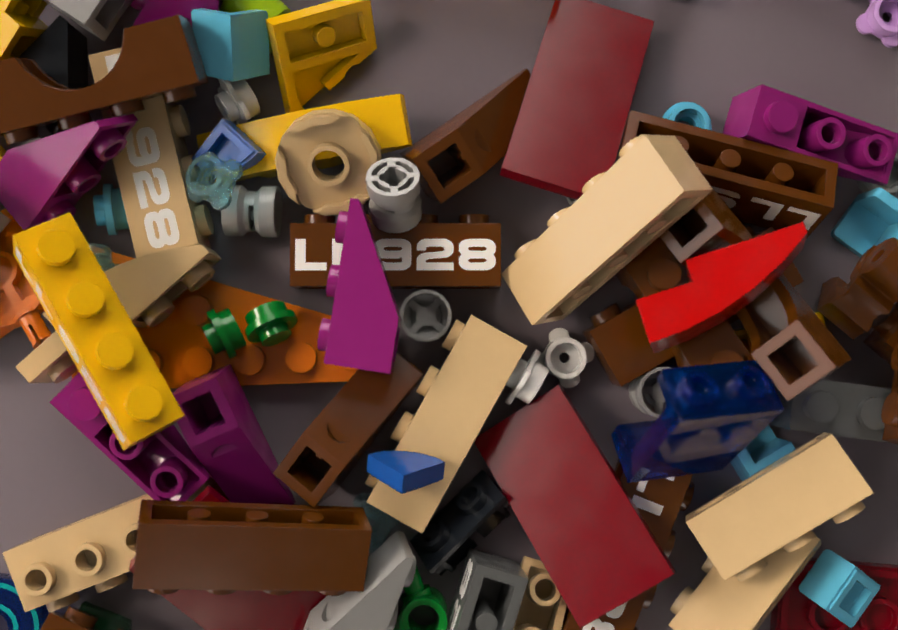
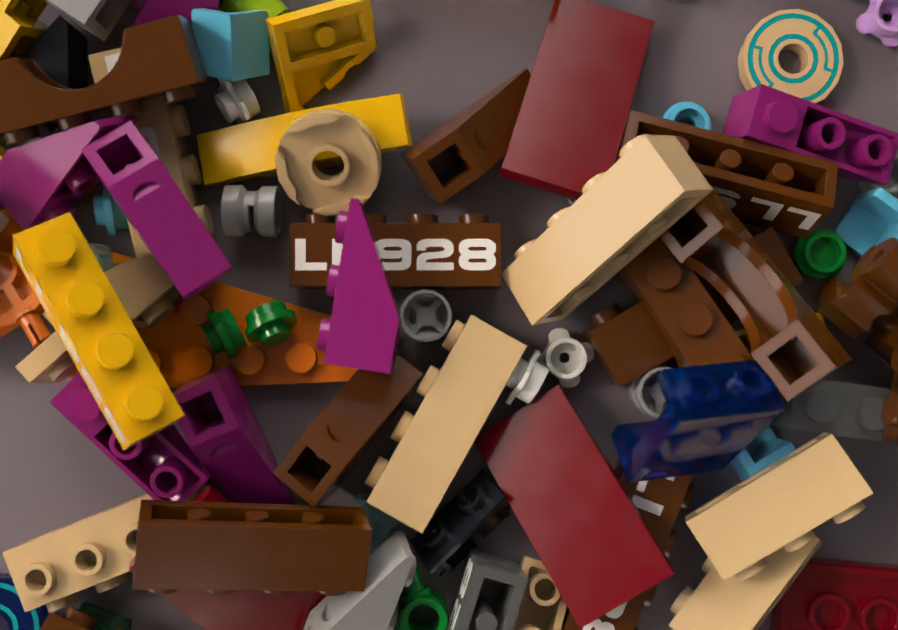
(157, 209): none -> magenta slope
(201, 178): clear light blue plate -> none
(231, 143): blue tile -> none
(394, 194): light grey wheel -> none
(405, 469): blue tile -> none
(718, 286): red slope -> none
(806, 36): none -> tan tile
(820, 254): none -> green plate
(839, 587): medium azure slope -> none

